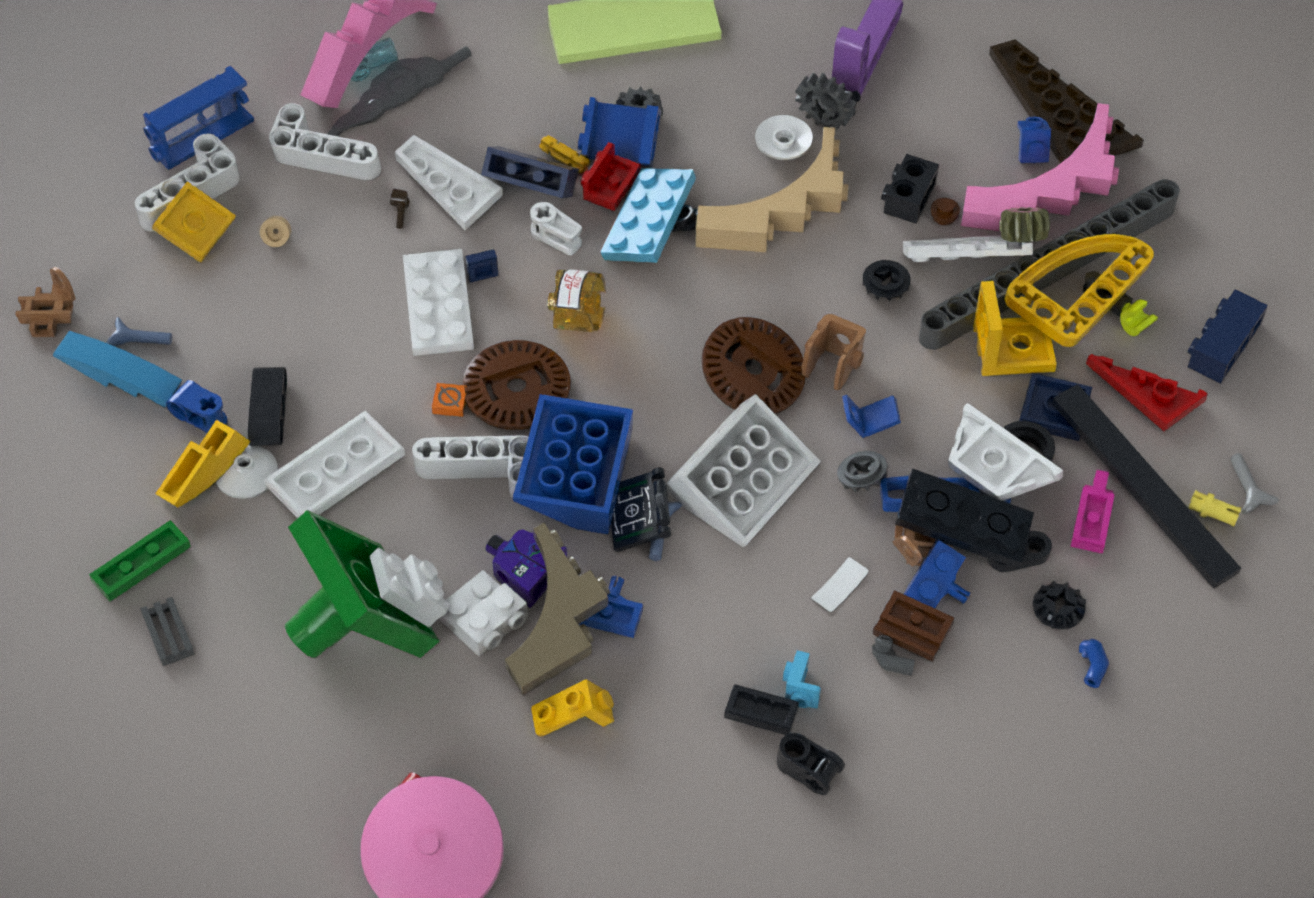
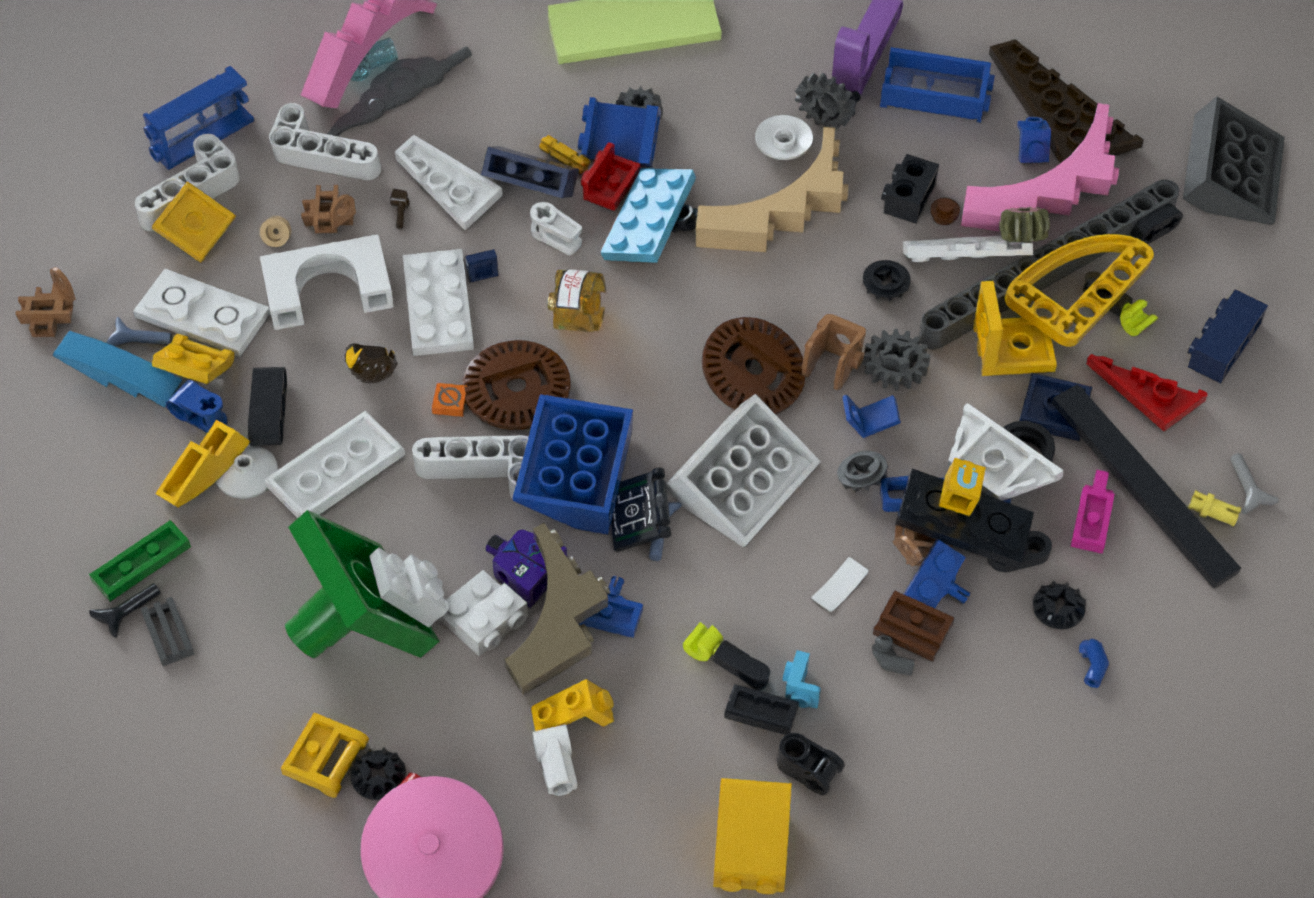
(115, 615): none -> black piece
(193, 359): none -> yellow plate
(202, 312): none -> white piece
(290, 270): none -> white arch
(316, 747): none -> yellow plate
(328, 216): none -> medium nougat piece
(370, 363): none -> dark brown hair
(379, 786): none -> black gear
(554, 752): none -> white piece
(706, 642): none -> piece
(752, 835): none -> yellow slope
(896, 359): none -> dark grey gear
(937, 84): none -> blue door
(962, 486): none -> yellow brick
(1157, 223): none -> black beam
(1233, 164): none -> dark grey slope

